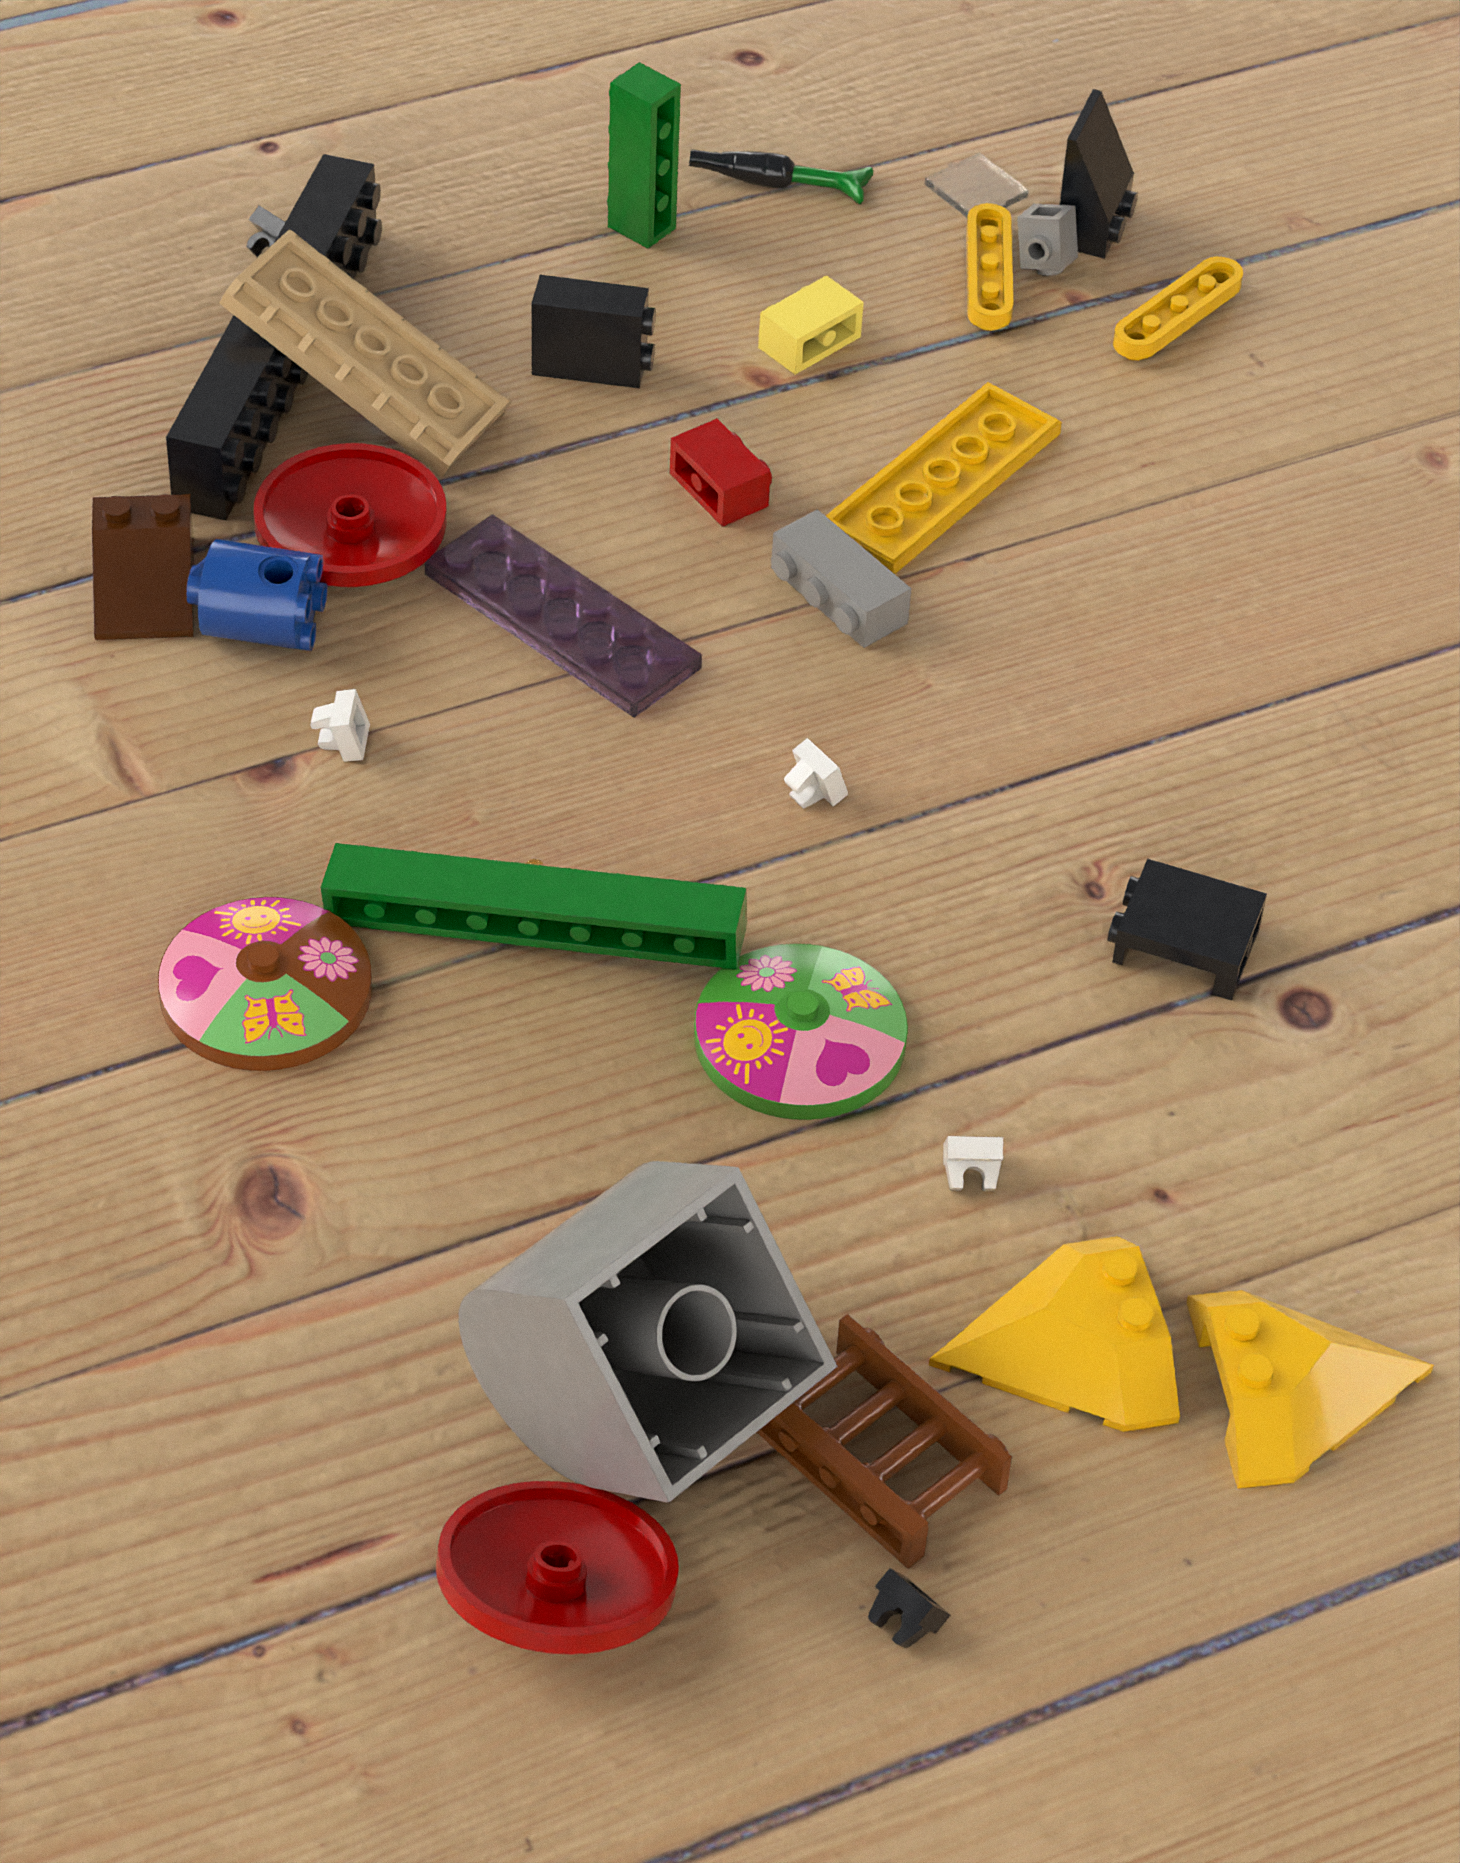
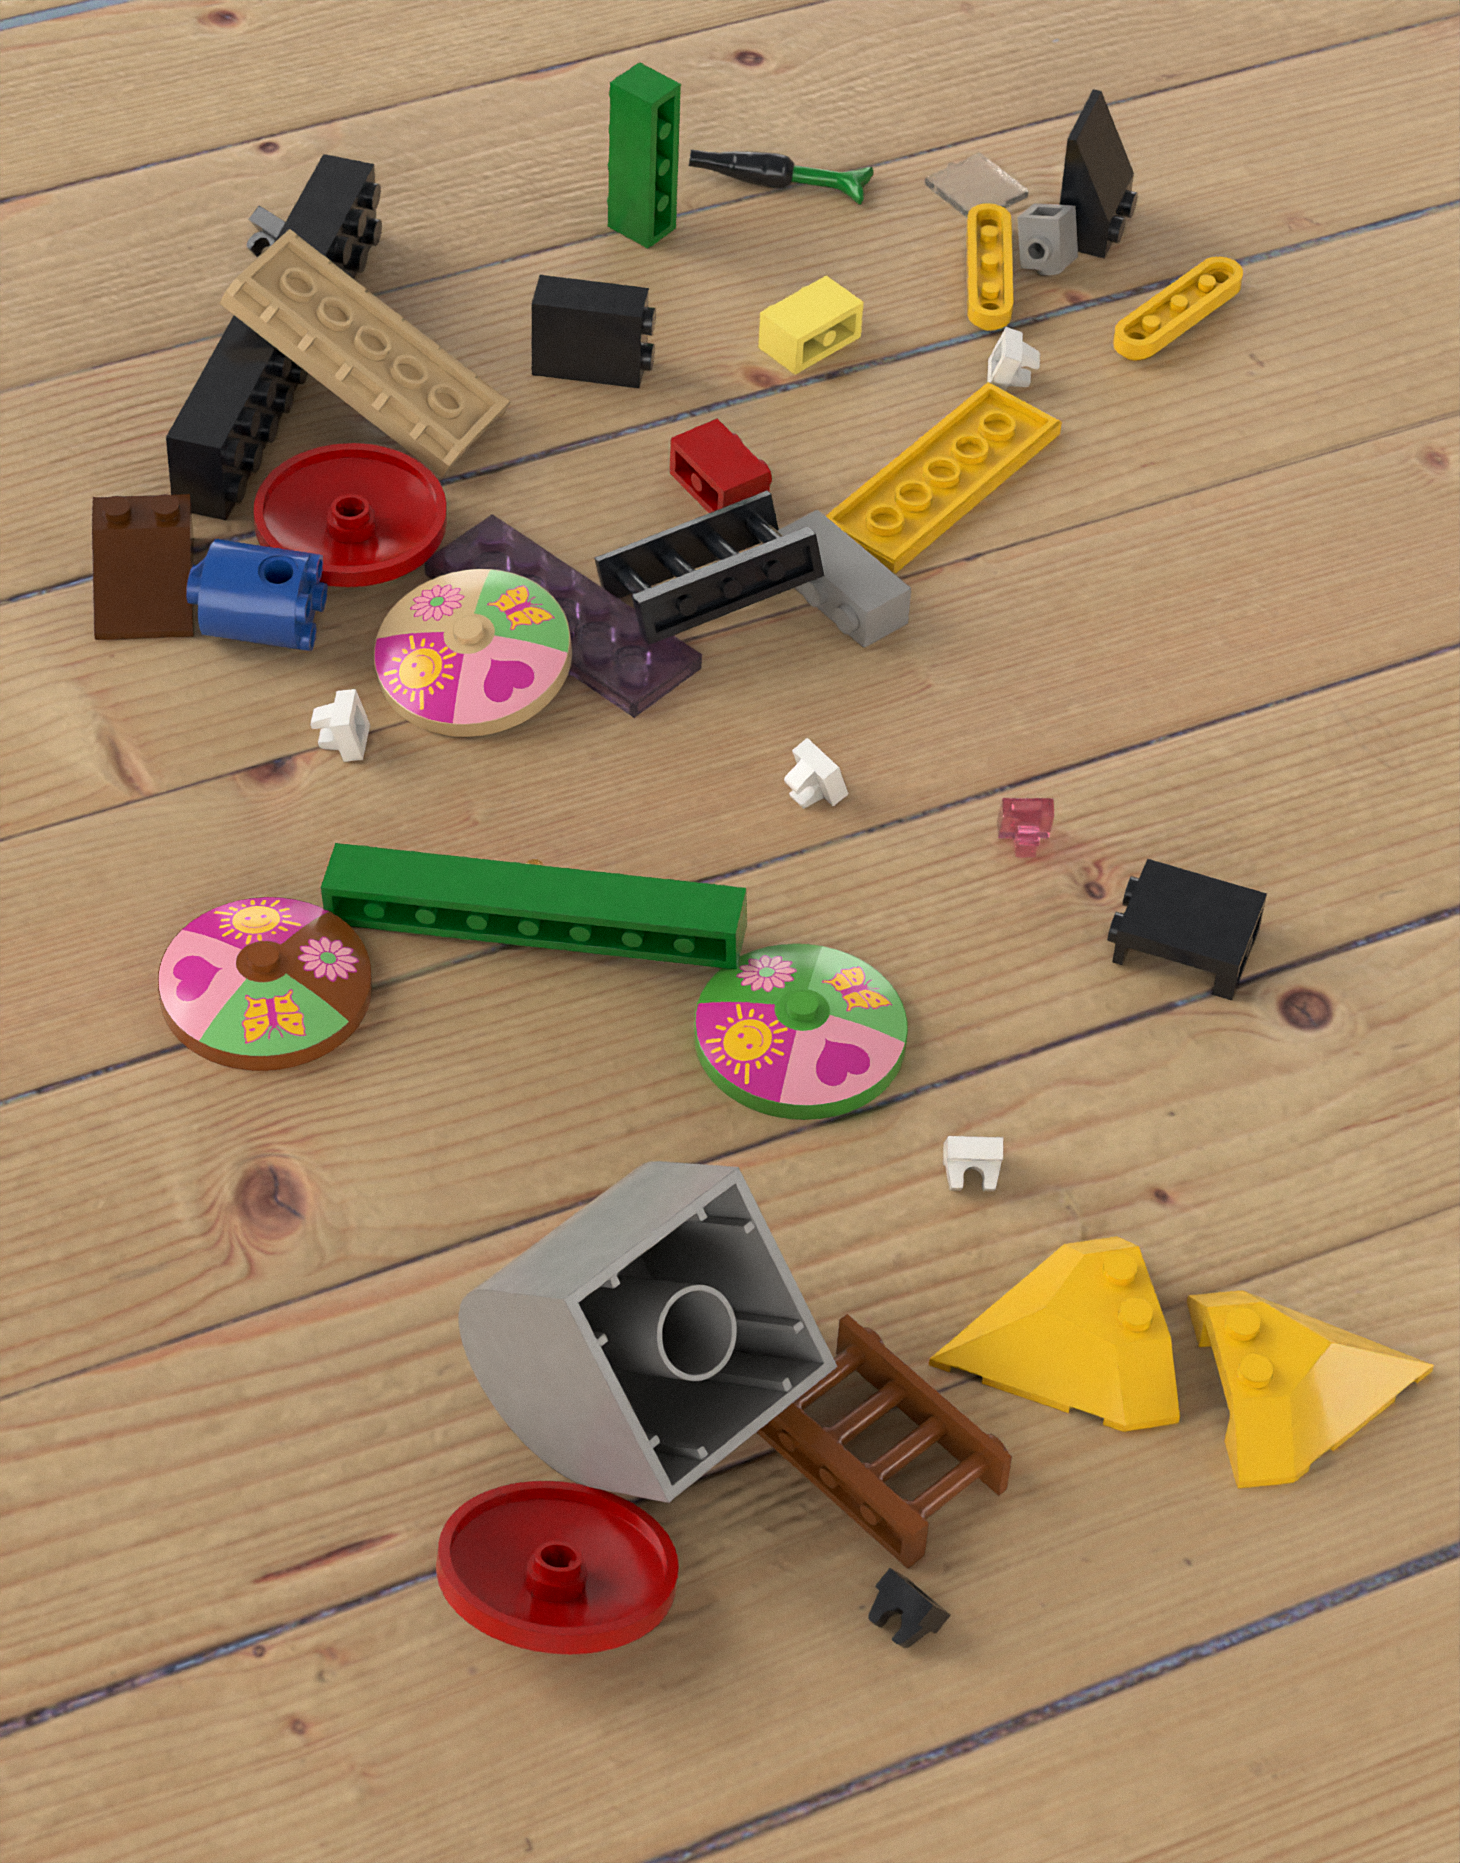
(473, 652): none -> dish
(716, 588): none -> black fence
(1008, 358): none -> white tile
(1025, 822): none -> clear pink tile

